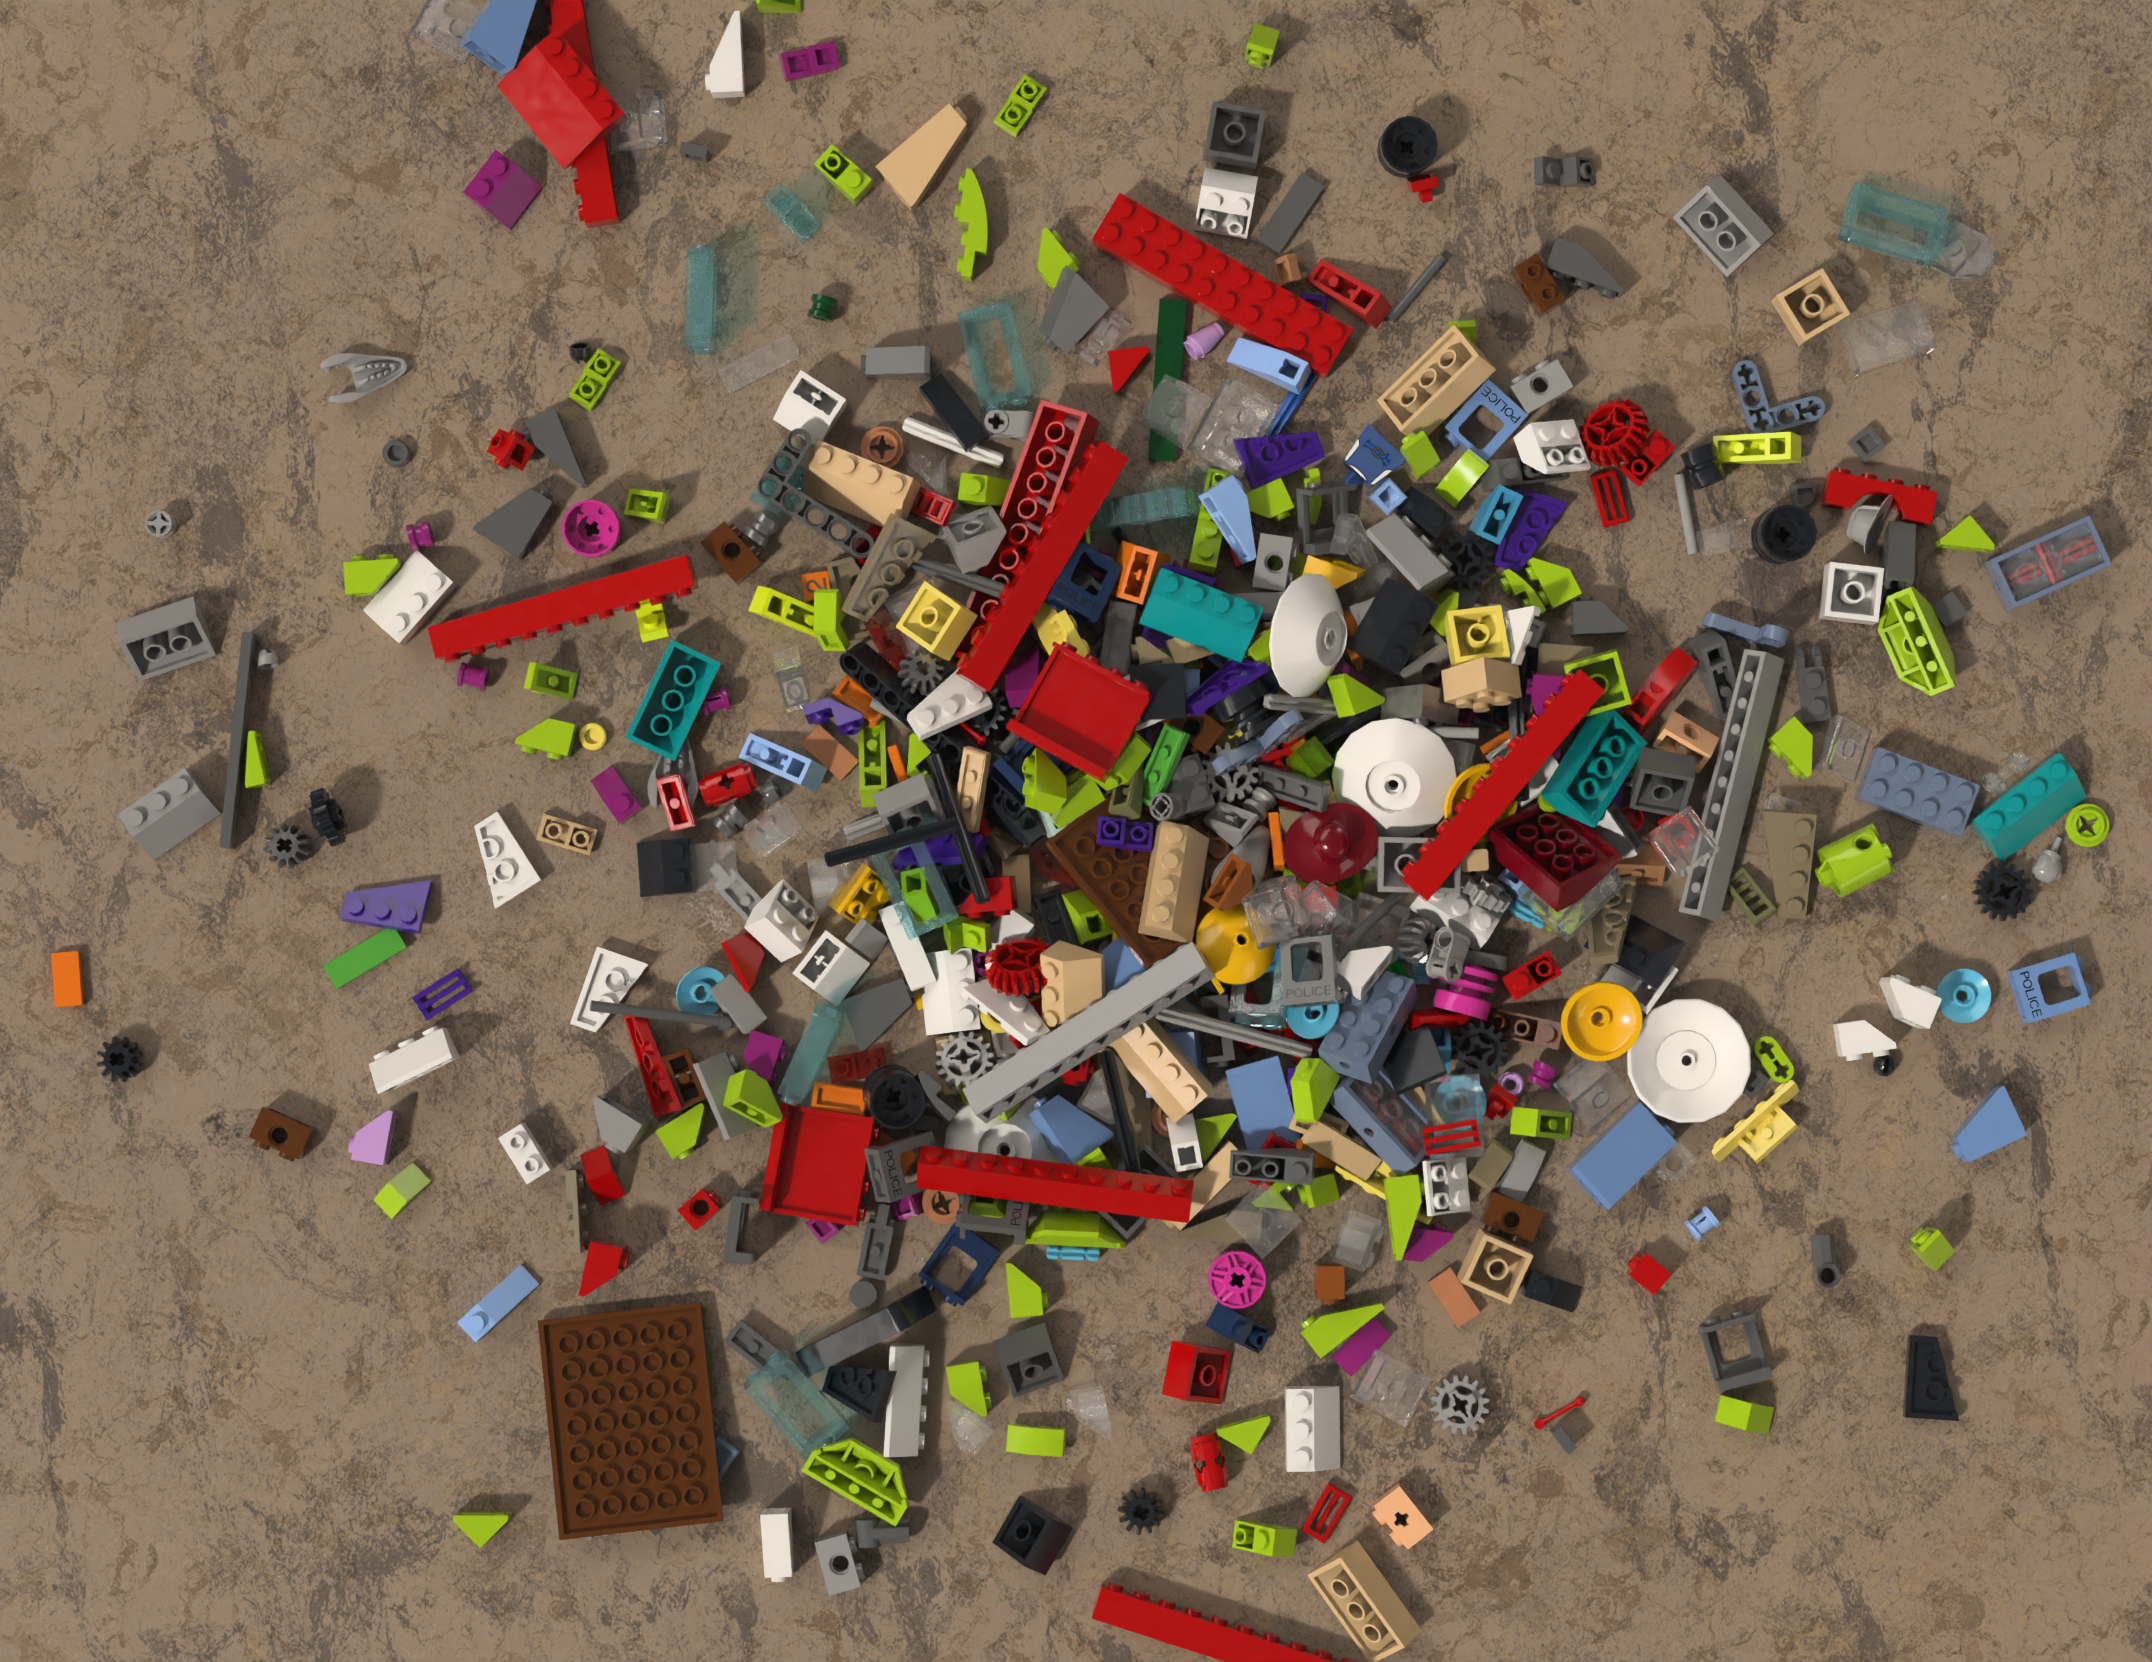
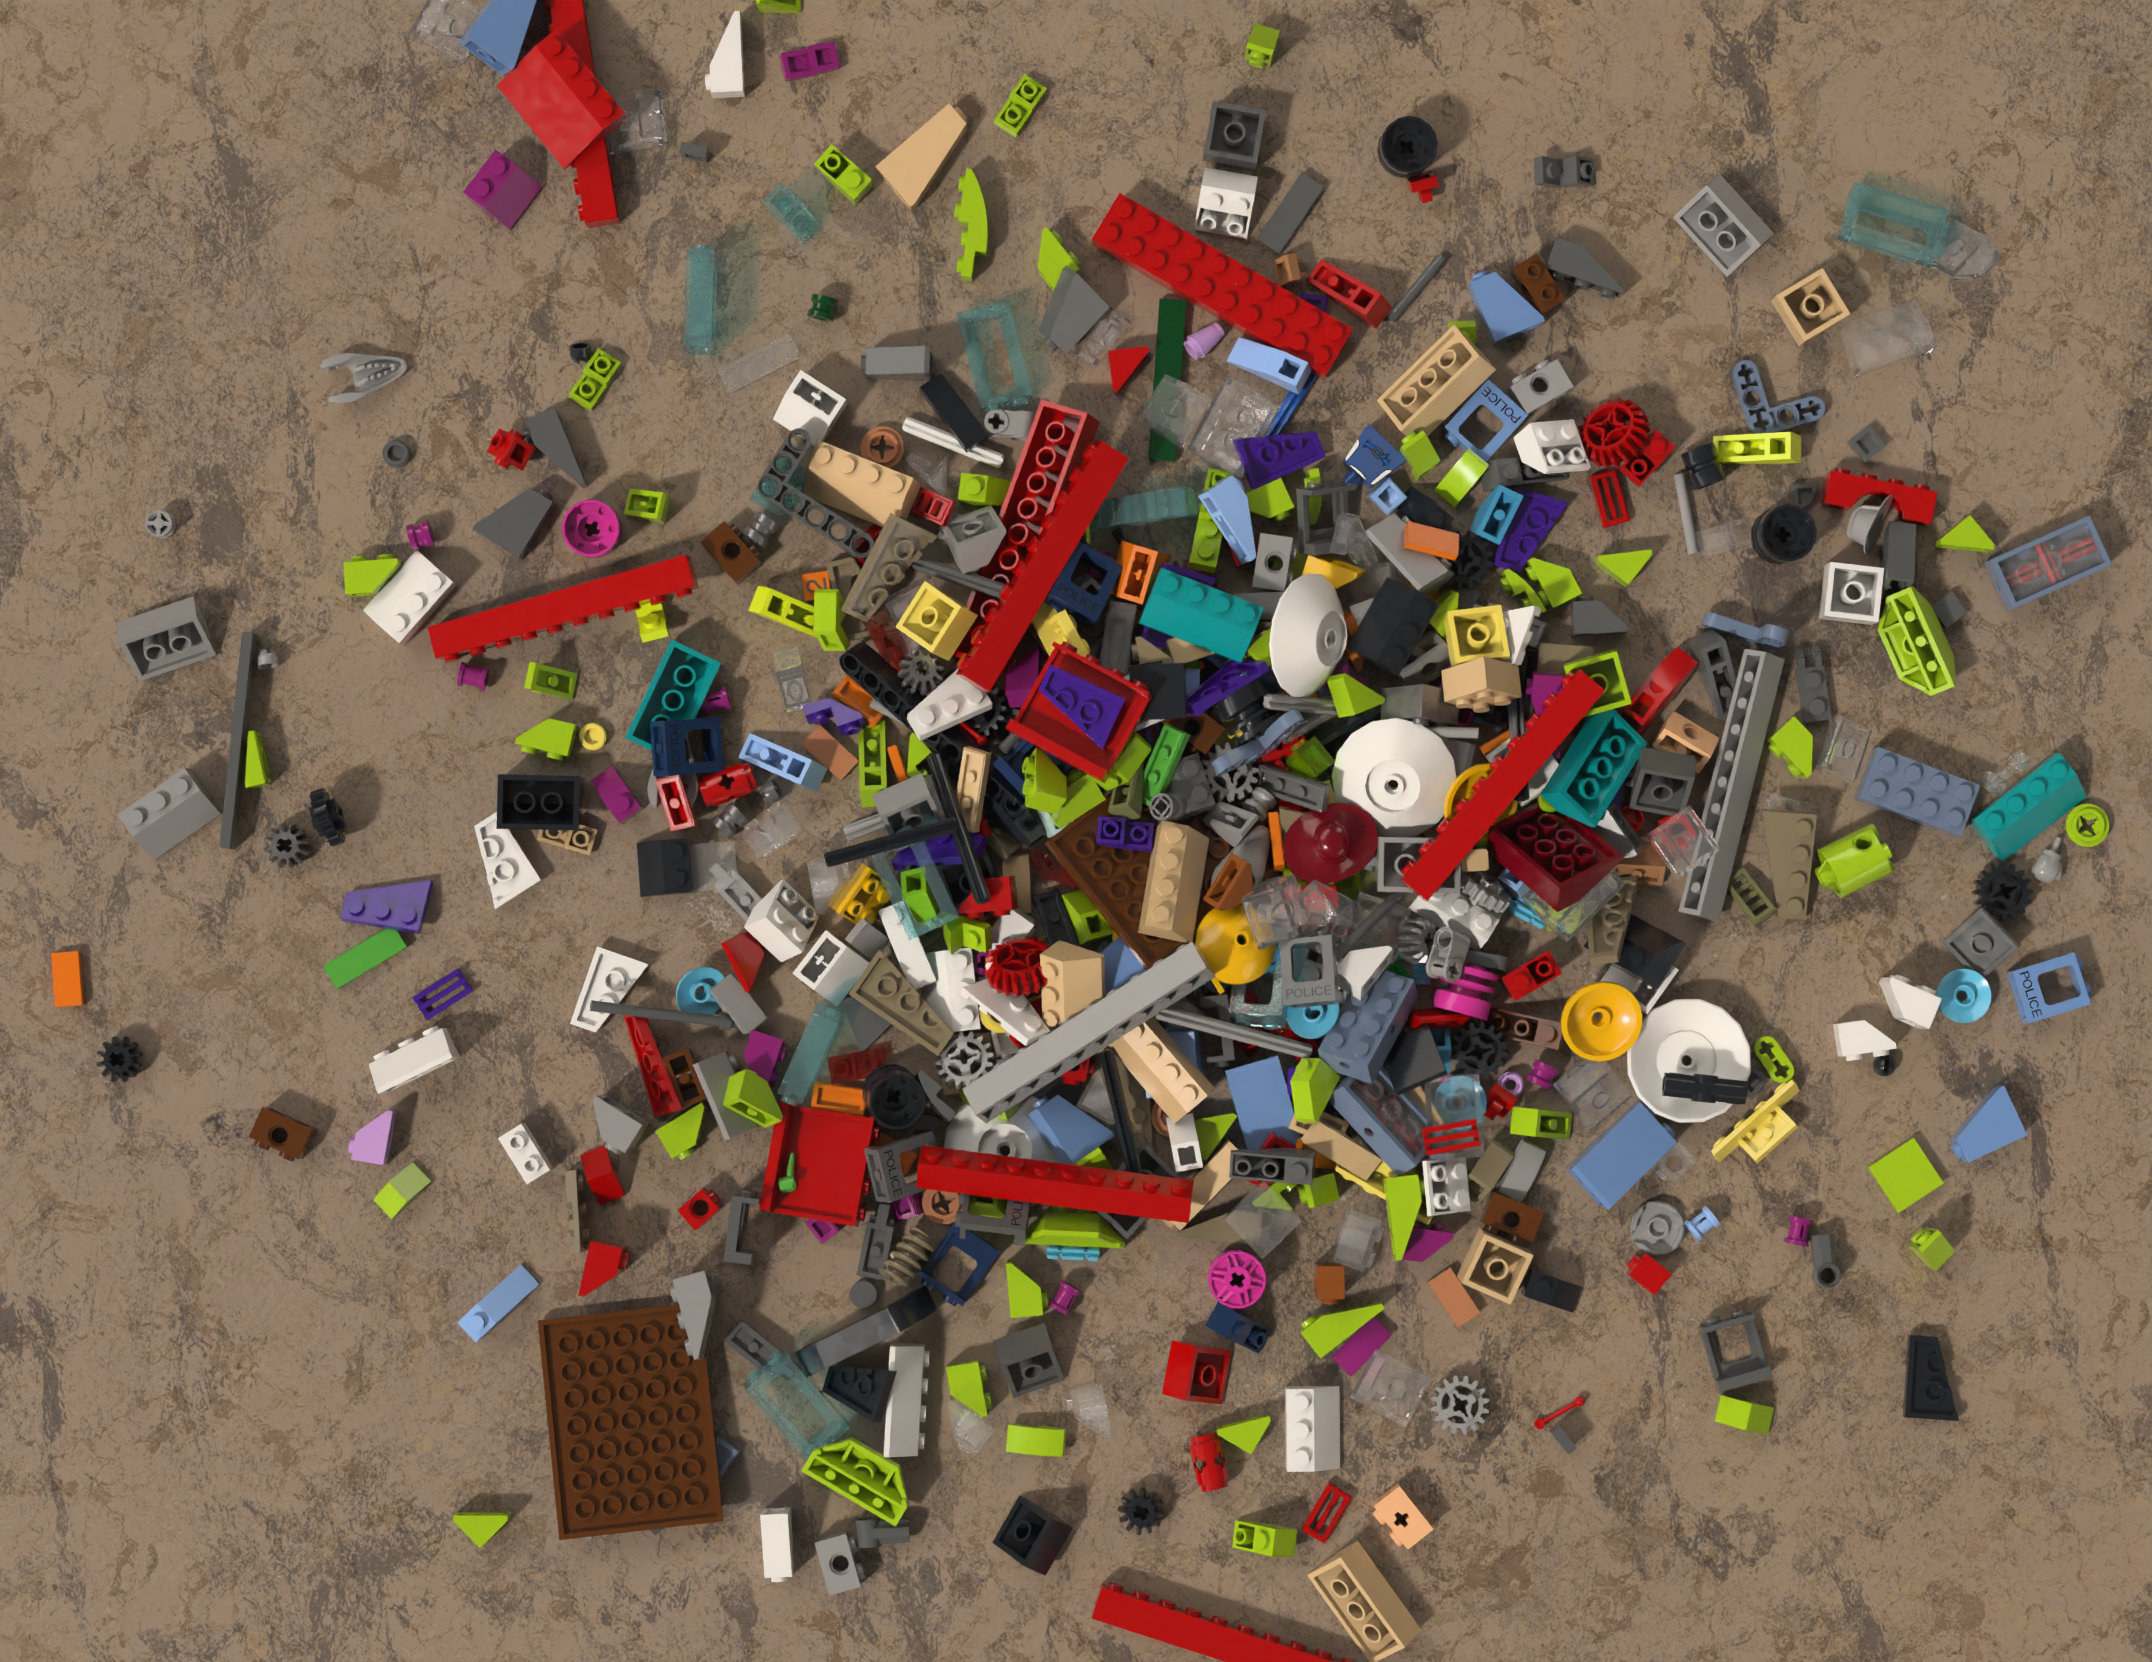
(539, 802): none -> black slope
(669, 746): none -> dark blue window
(697, 1304): none -> light grey slope
(788, 1183): none -> bright green hand
(895, 1000): none -> dark tan wing
(907, 1257): none -> dark tan piece
(1065, 1297): none -> magenta bush
(1084, 703): none -> dark purple wing
(1431, 540): none -> orange tile
(1502, 308): none -> medium blue slope
(1623, 566): none -> lime slope
(1656, 1228): none -> light grey tile
(1704, 1088): none -> black piece
(1798, 1231): none -> magenta bush
(1905, 1175): none -> lime tile
(1981, 942): none -> dark grey tile

